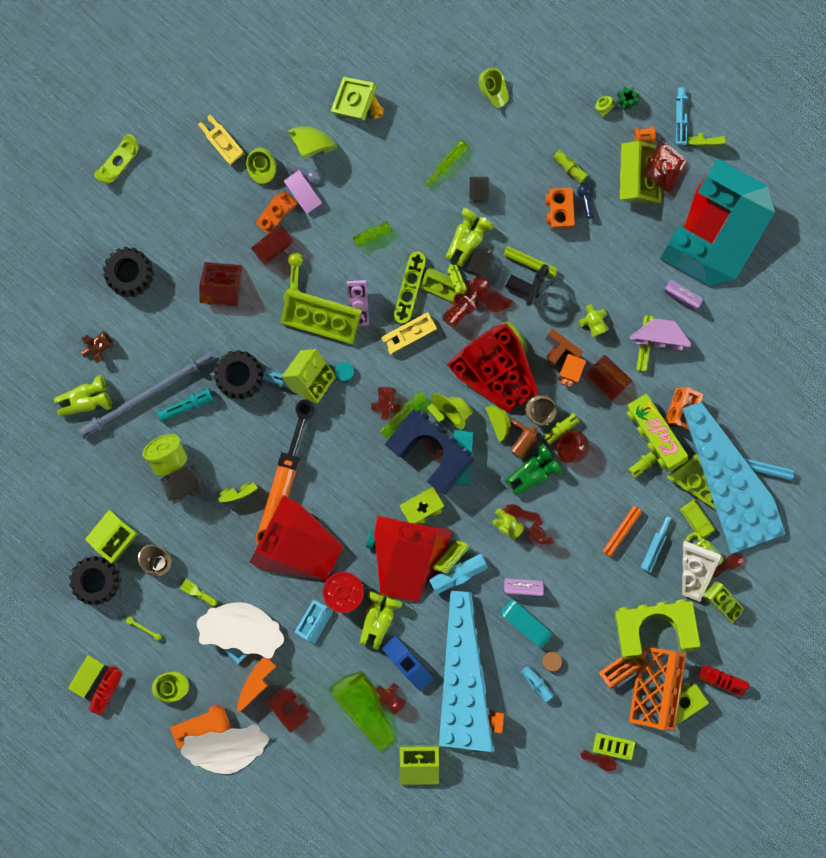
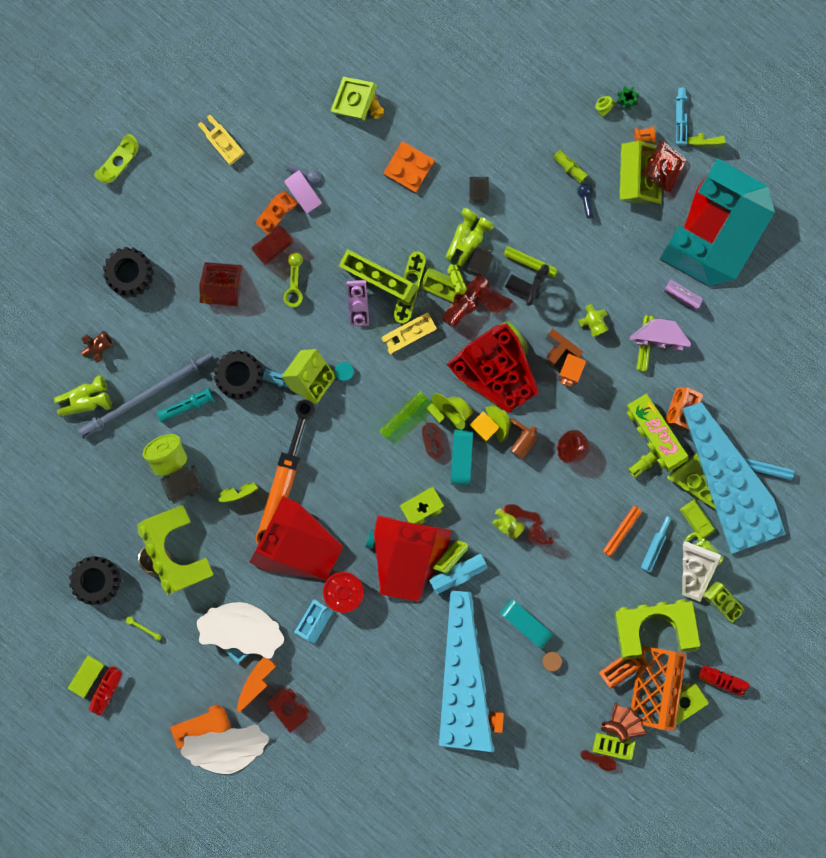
(111, 537): lime slope -> none
(170, 687): lime hat -> none
(172, 576): none -> lime arch
(193, 589): lime piece -> none
(261, 165): lime hat -> none
(311, 141): lime brick -> none
(320, 316): lime tile -> none
(361, 703): clear neon green wedge -> none
(371, 234): clear neon green pin -> none
(378, 276): none -> lime brick
(378, 621): lime piece -> none
(386, 402): clear red piece -> none
(390, 698): clear red piece -> none
(407, 663): blue slope -> none
(408, 167): none -> orange plate
(419, 764): lime slope -> none
(448, 161): clear neon green axle -> none
(455, 459): dark blue arch -> none
(484, 426): none -> yellow panel
(493, 86): lime cap -> none
(523, 587): lavender slope -> none
(532, 473): green piece -> none
(537, 683): medium azure pin -> none
(541, 410): dark tan hair -> none
(561, 428): lime pin -> none
(565, 208): orange brick -> none
(608, 377): clear red panel -> none
(623, 724): none -> copper arm
(731, 562): clear red piece -> none

